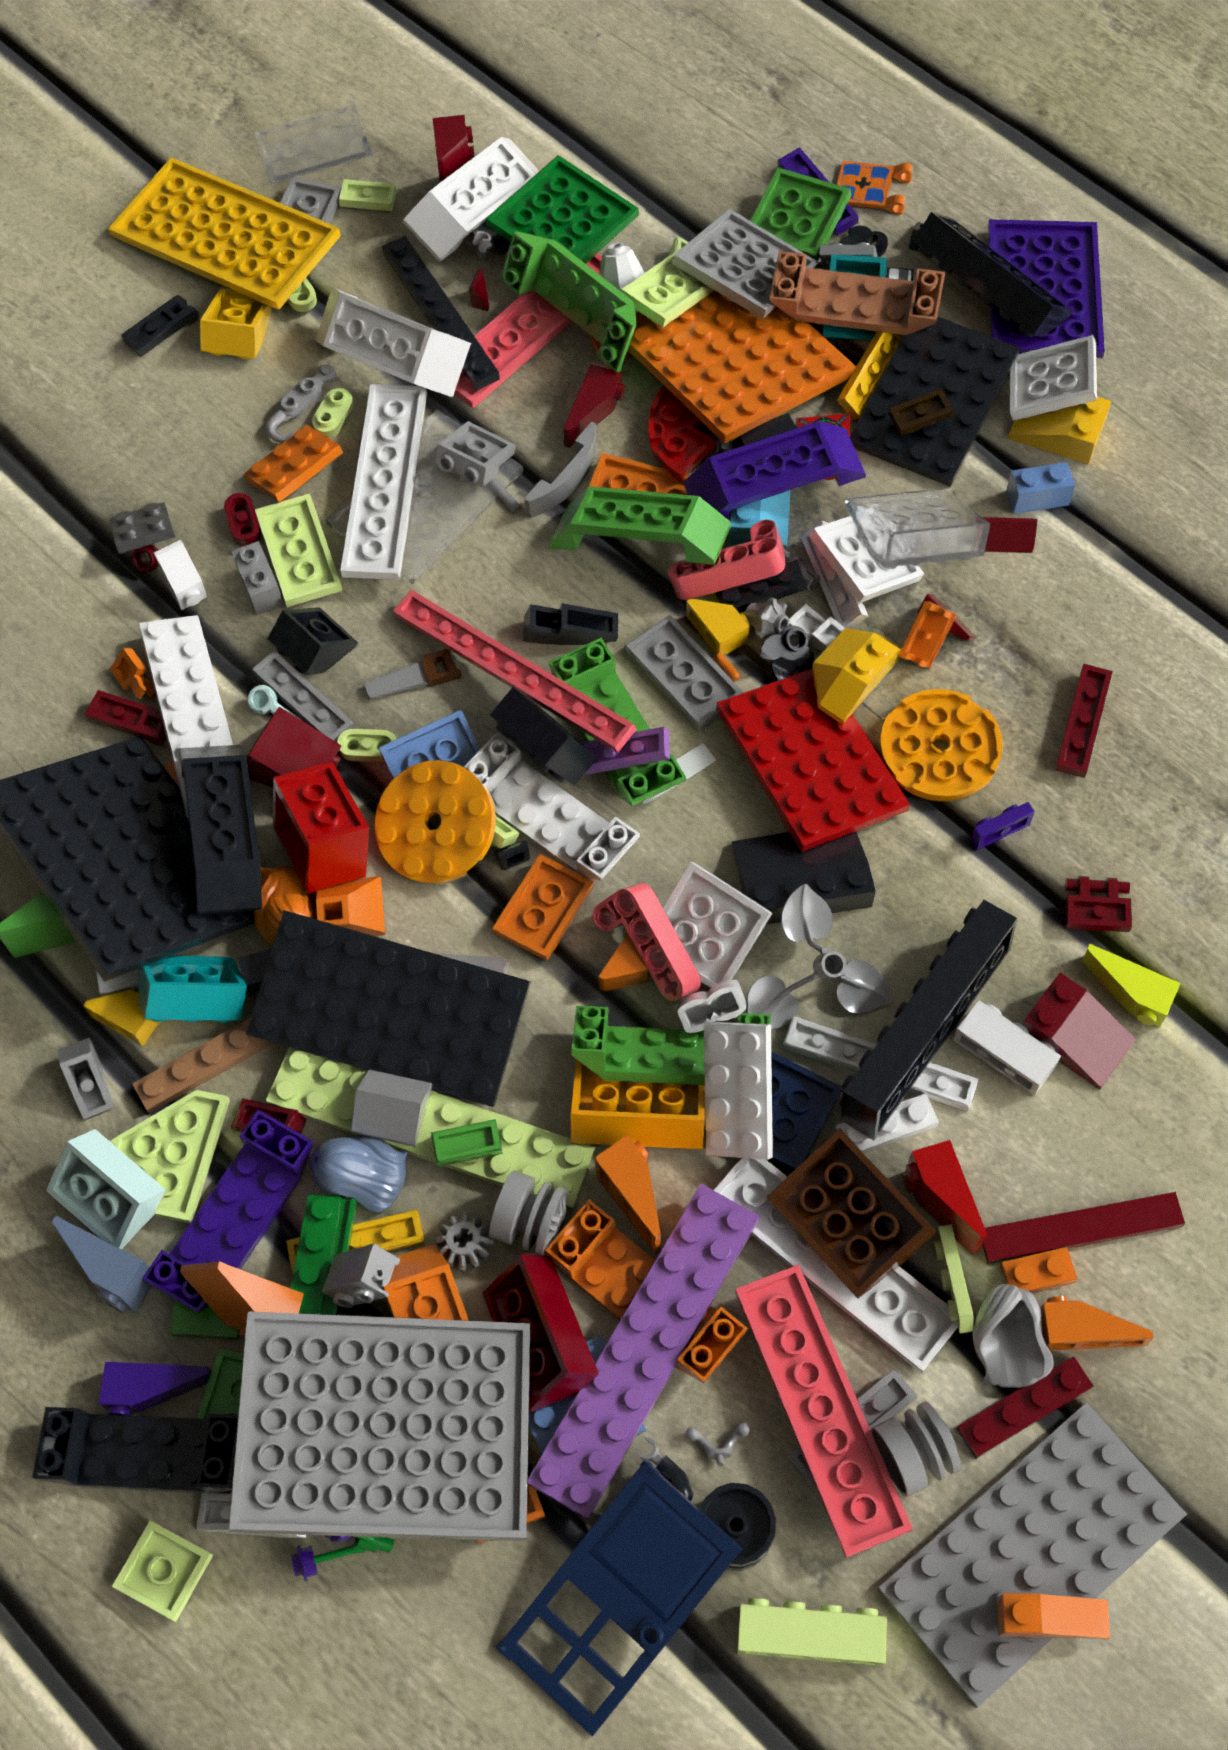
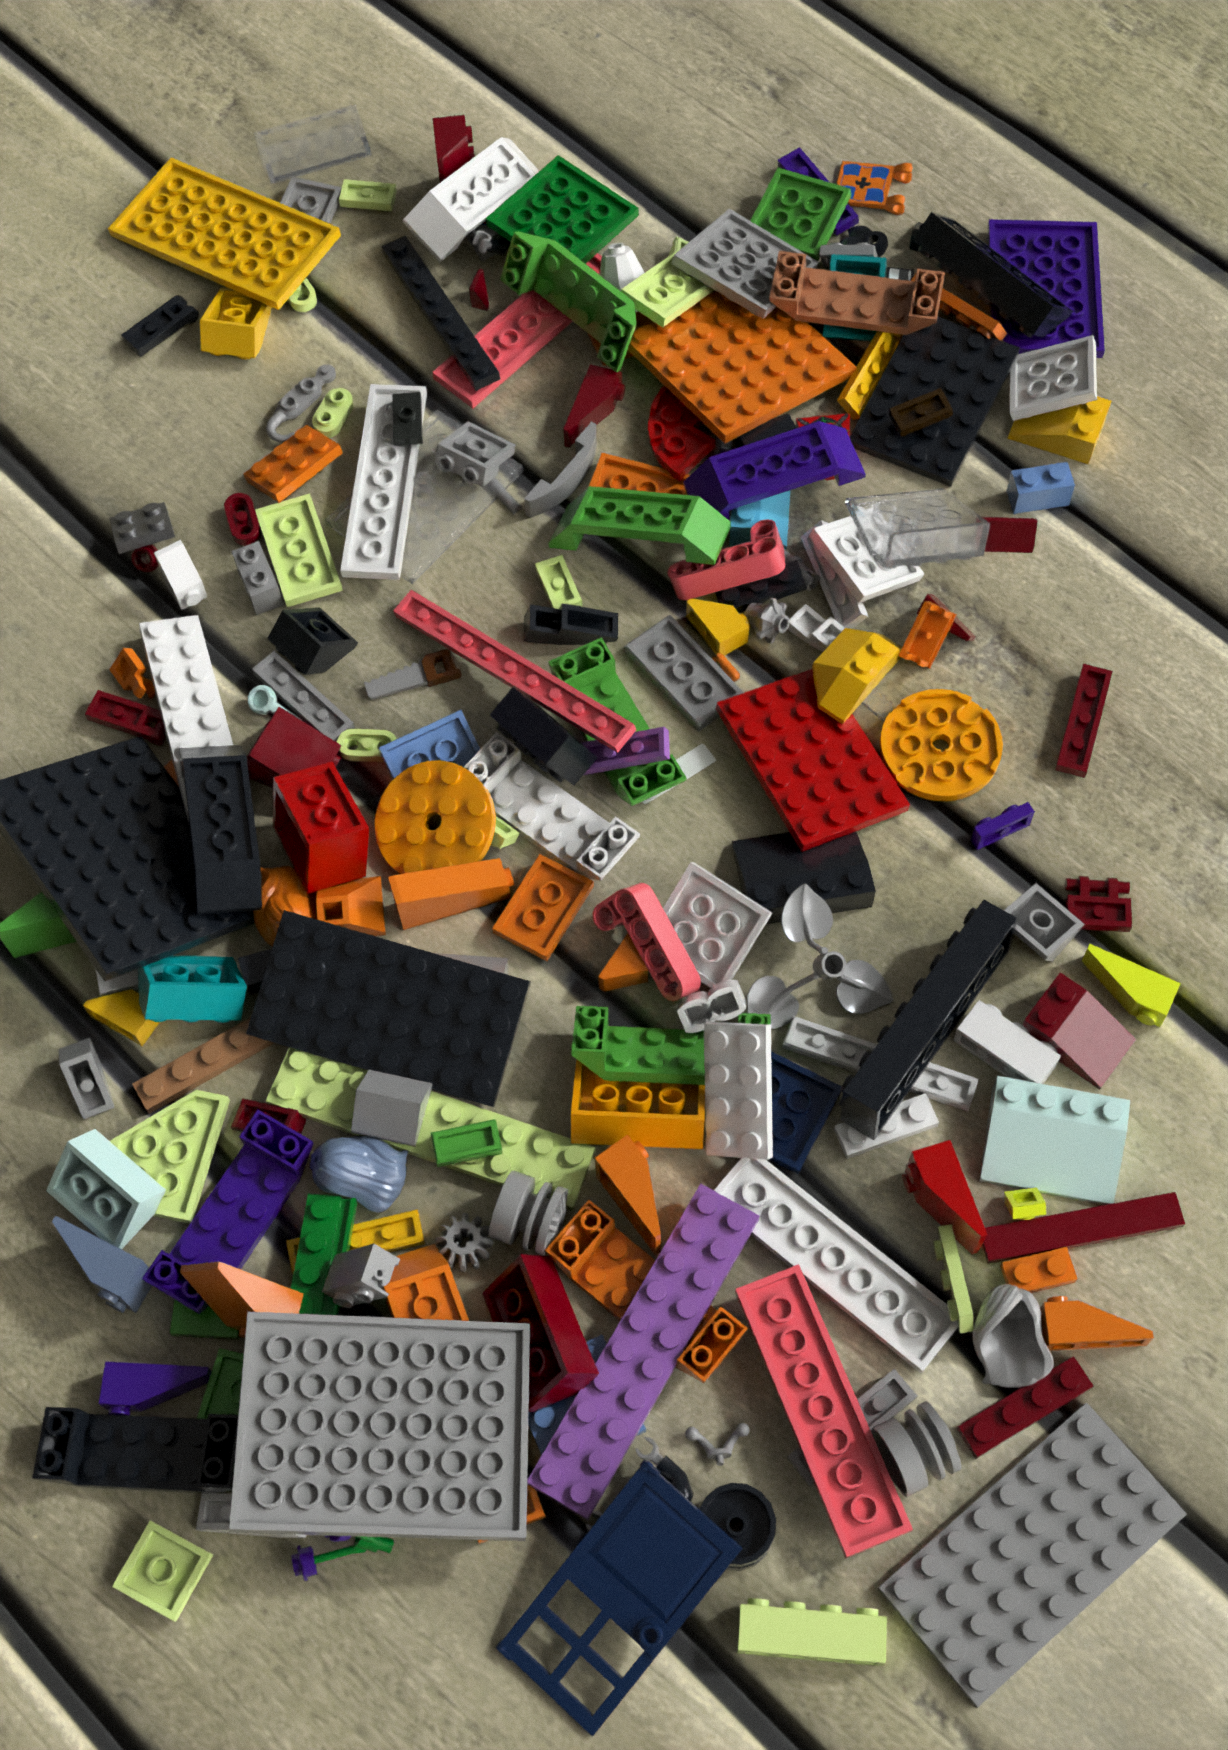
(392, 343): white slope -> none
(407, 418): none -> pearl dark grey plate
(449, 890): none -> orange slope
(512, 855): black slope -> none
(557, 582): none -> yellowish green plate
(785, 657): black plate -> none
(851, 1214): reddish brown slope -> none
(969, 315): none -> orange plate
(1025, 1203): none -> neon yellow plate
(1043, 922): none -> light grey slope
(1052, 1616): orange slope -> none
(1054, 1140): none -> light aqua slope

